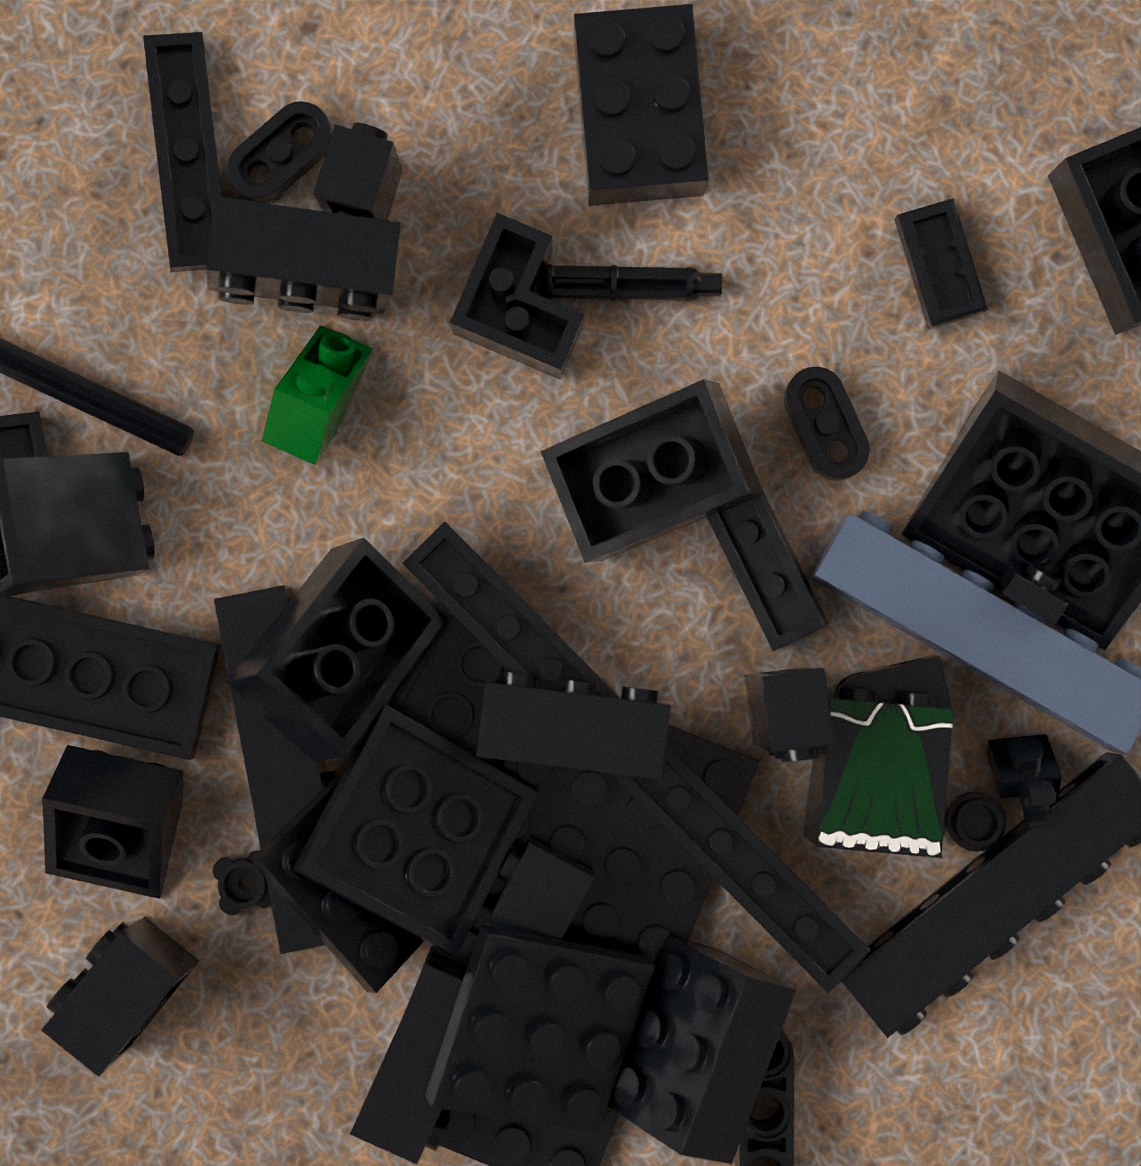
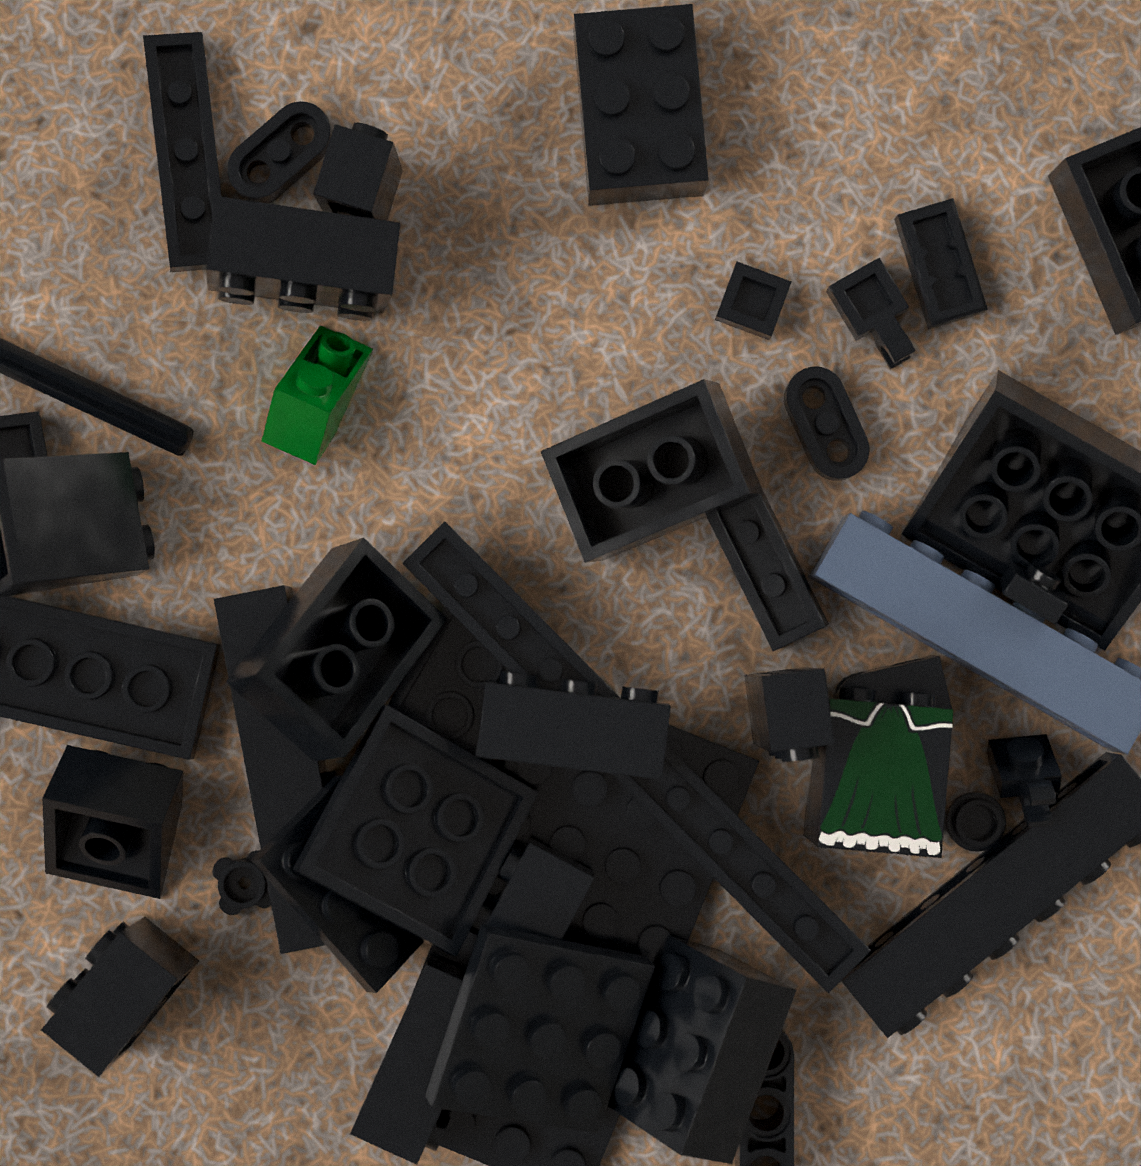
(501, 302): black brick -> none
(628, 283): black piece -> none
(753, 300): none -> black plate
(871, 304): none -> black plate

